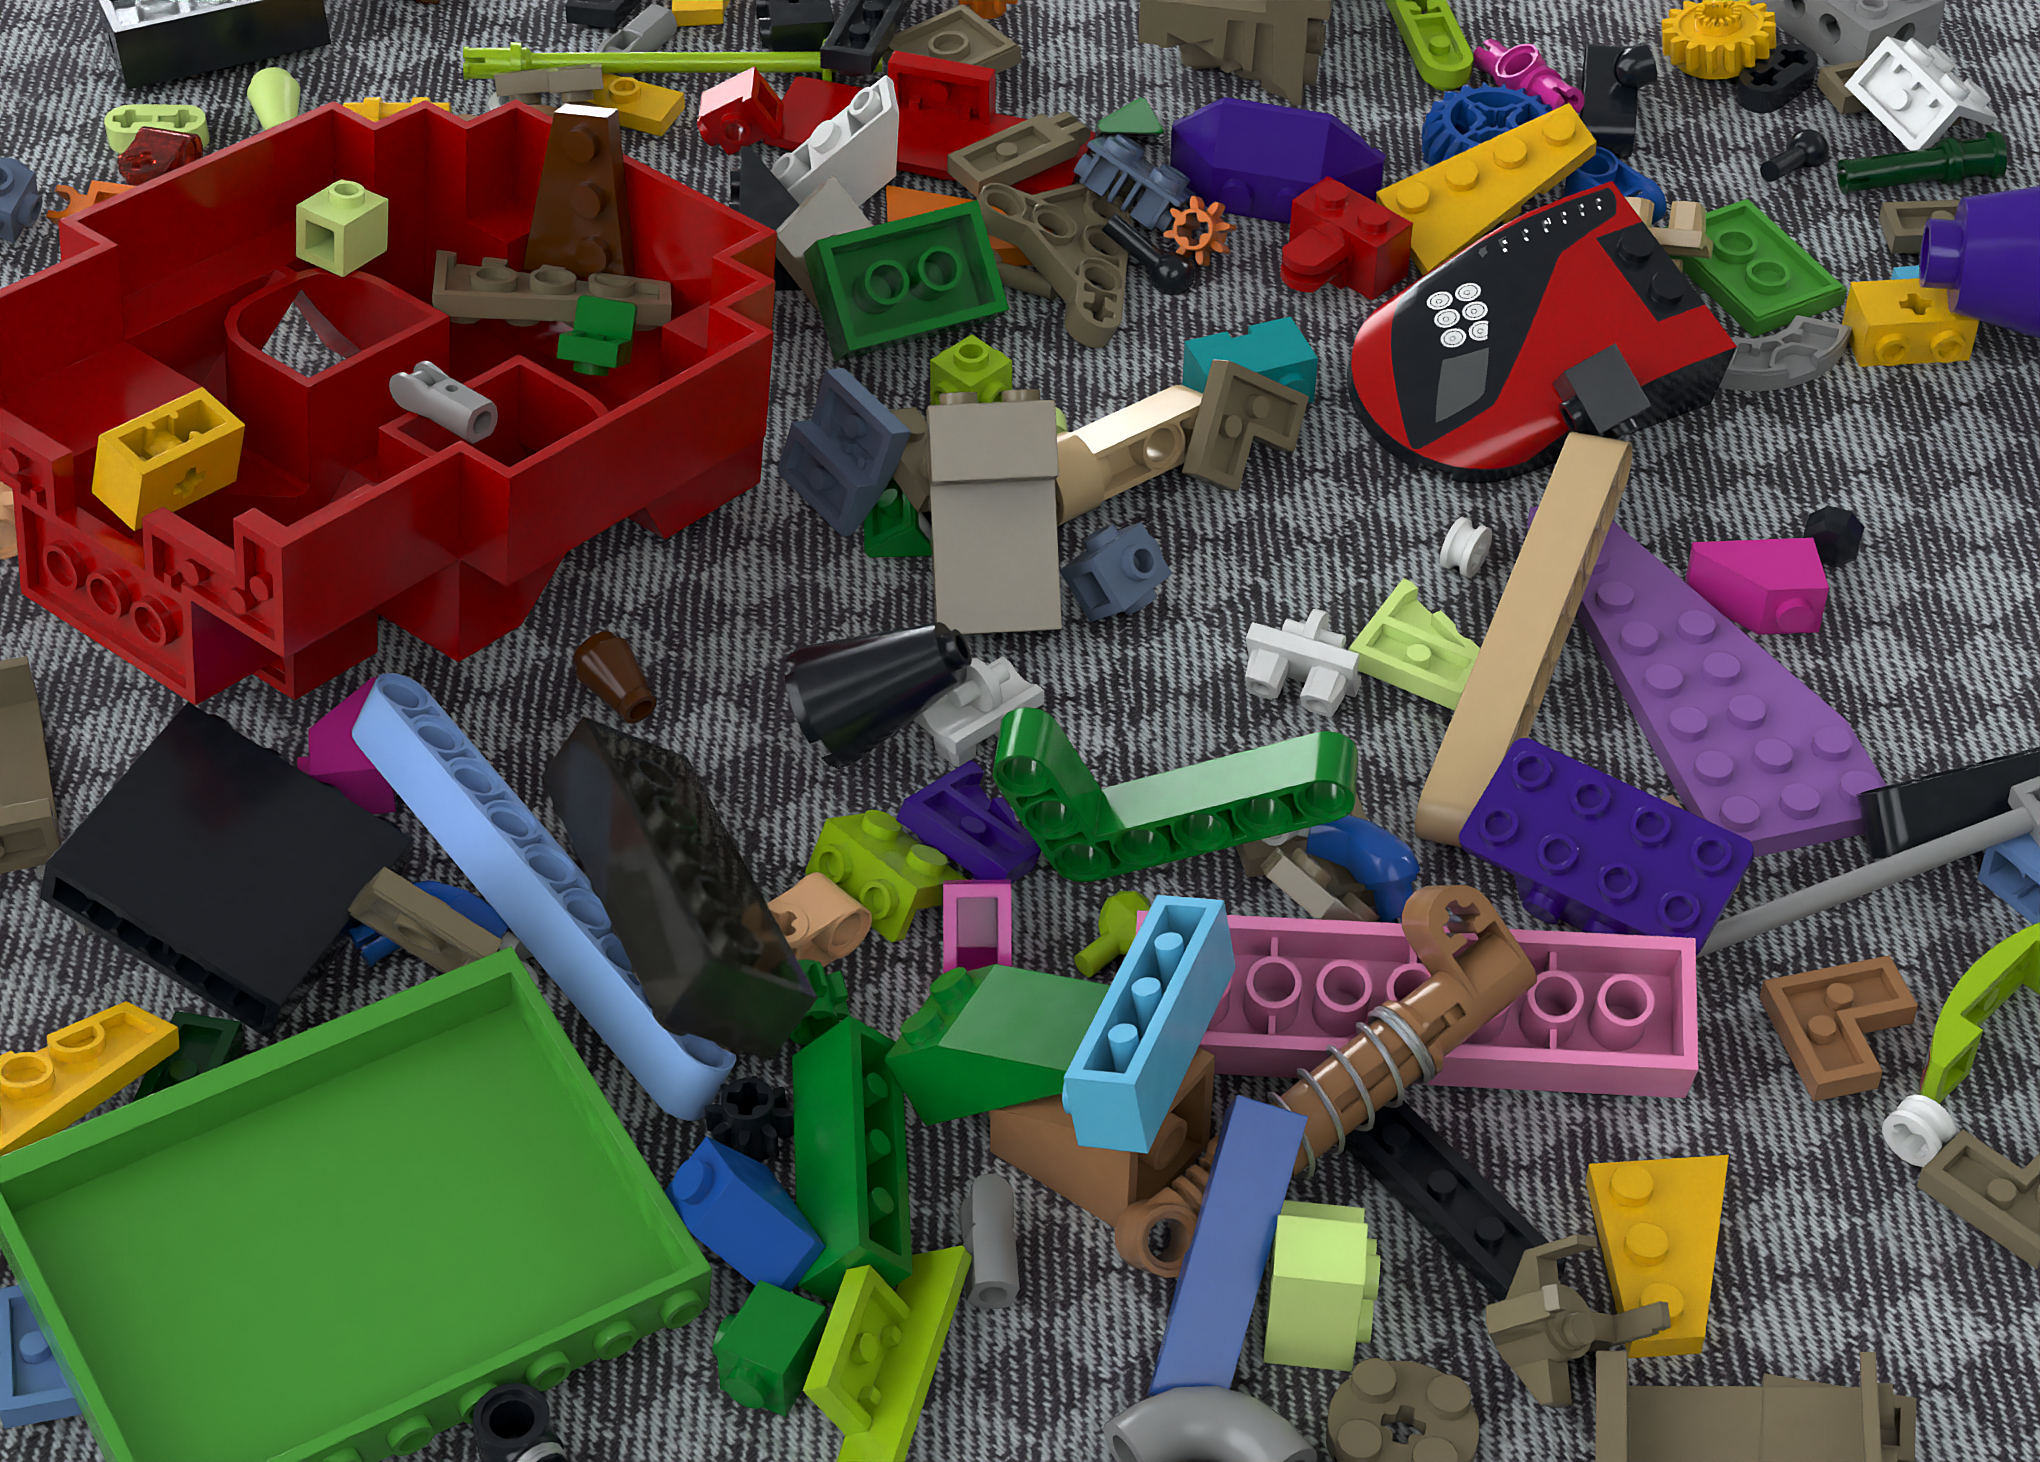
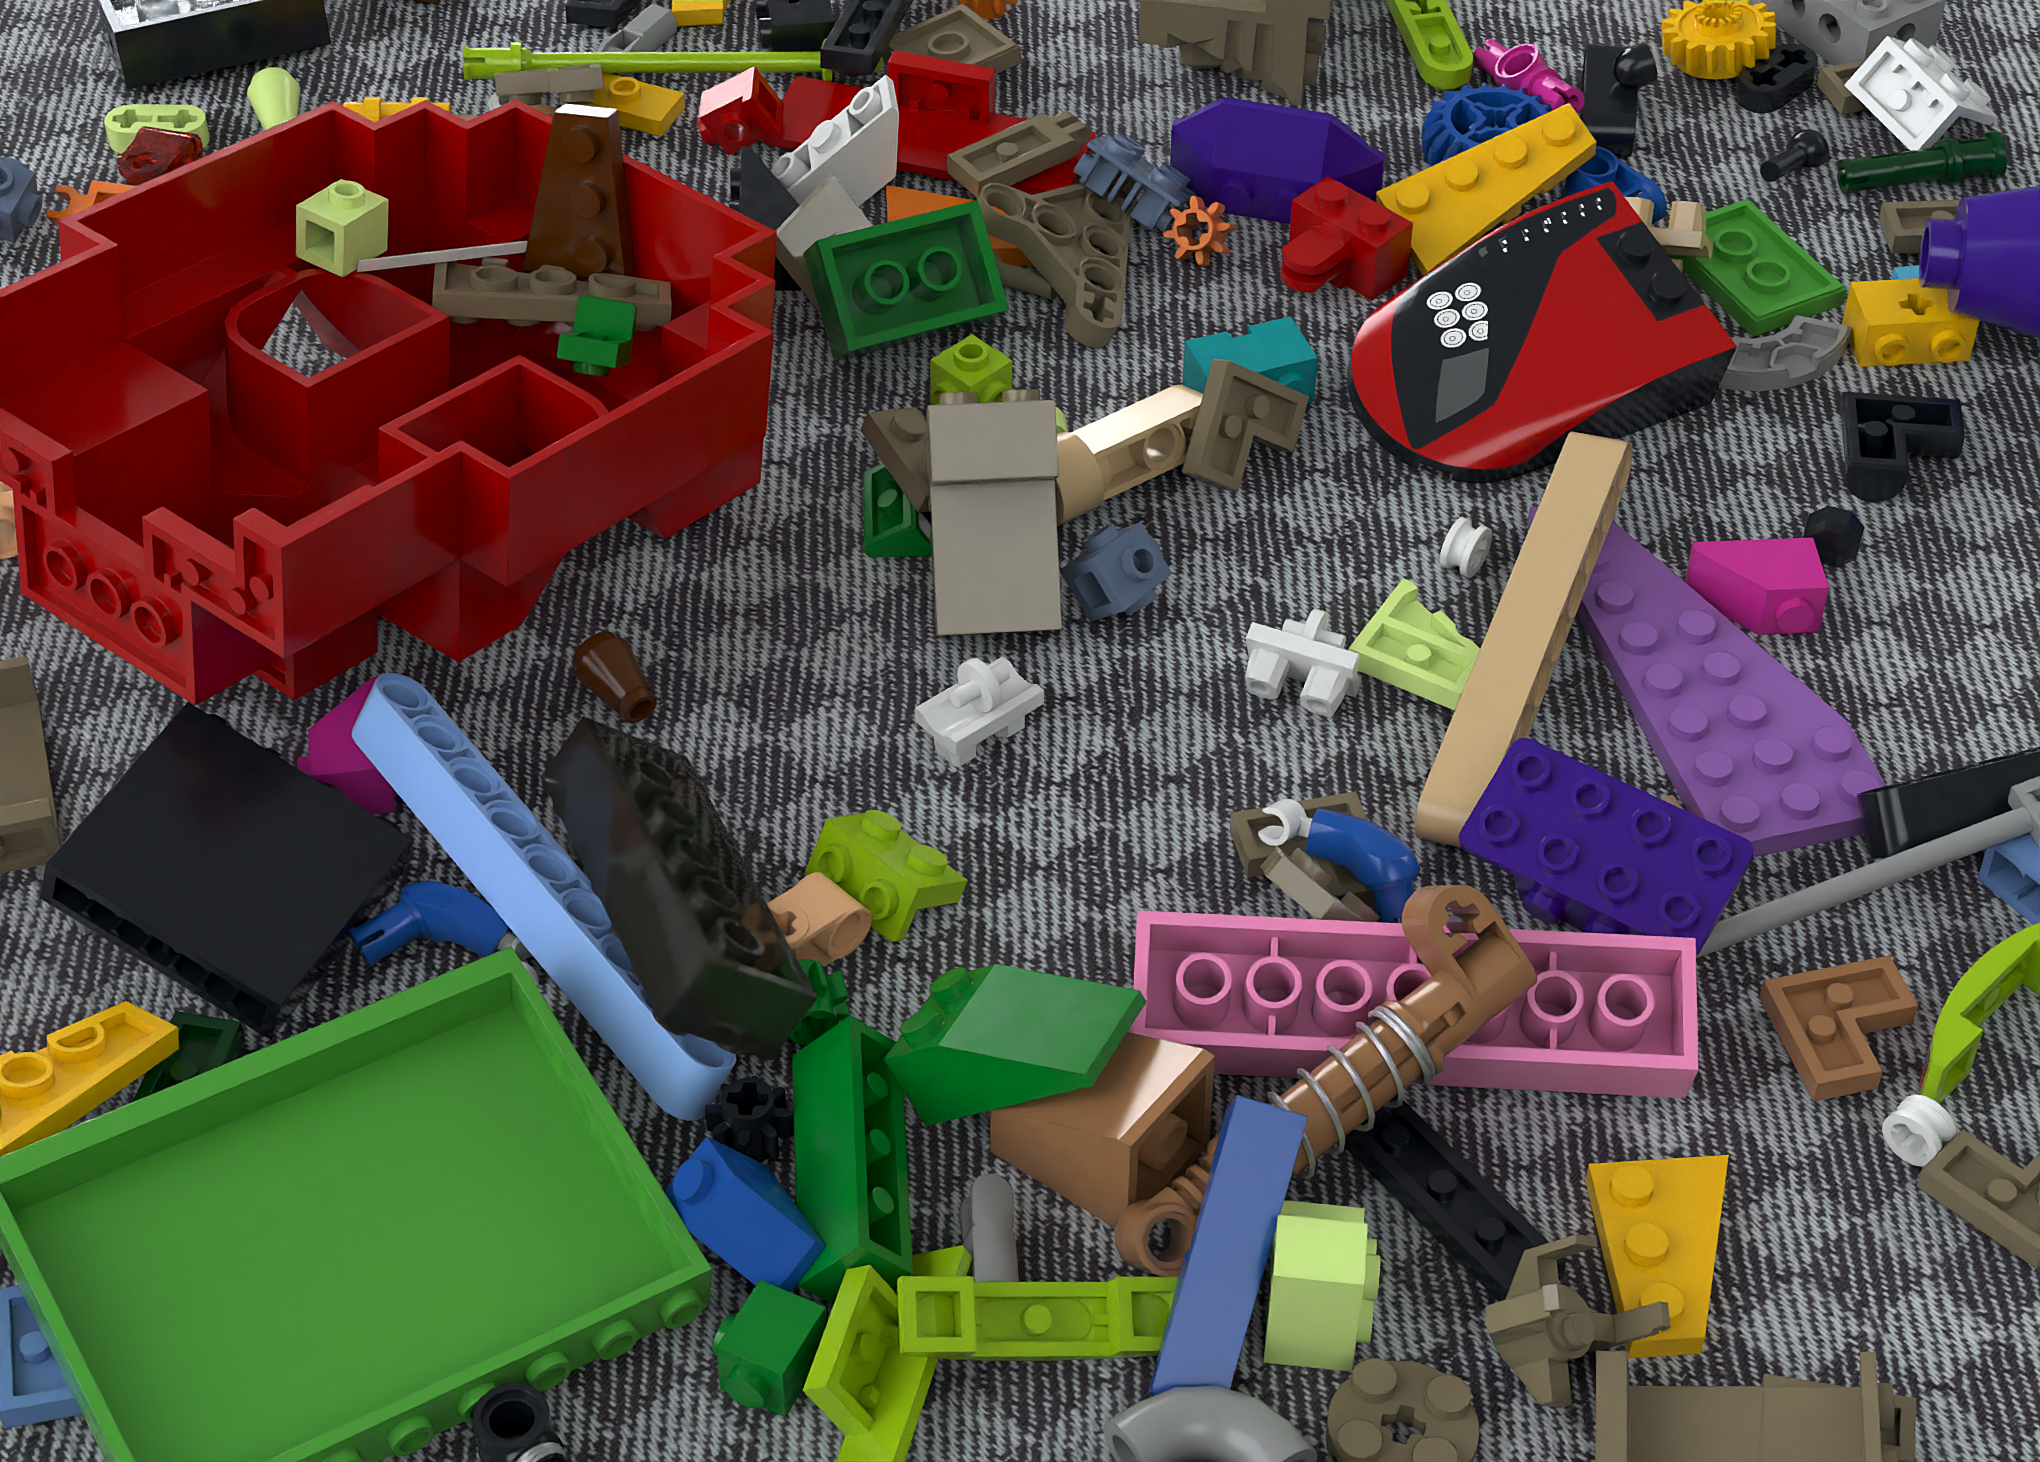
(168, 457): yellow brick -> none
(421, 923): dark tan plate -> none
(441, 256): none -> white piece
(444, 401): light grey bar -> none
(844, 452): sand blue slope -> none
(872, 685): black cone -> none
(970, 828): dark purple wing -> none
(976, 924): dark pink slope -> none
(1032, 1319): none -> lime slope
(1116, 931): lime rock -> none
(1131, 120): green slope -> none
(1150, 1024): medium azure brick -> none
(1169, 272): black bar -> none
(1171, 814): green beam -> none
(1601, 396): black brick -> none
(1886, 429): none -> black brick

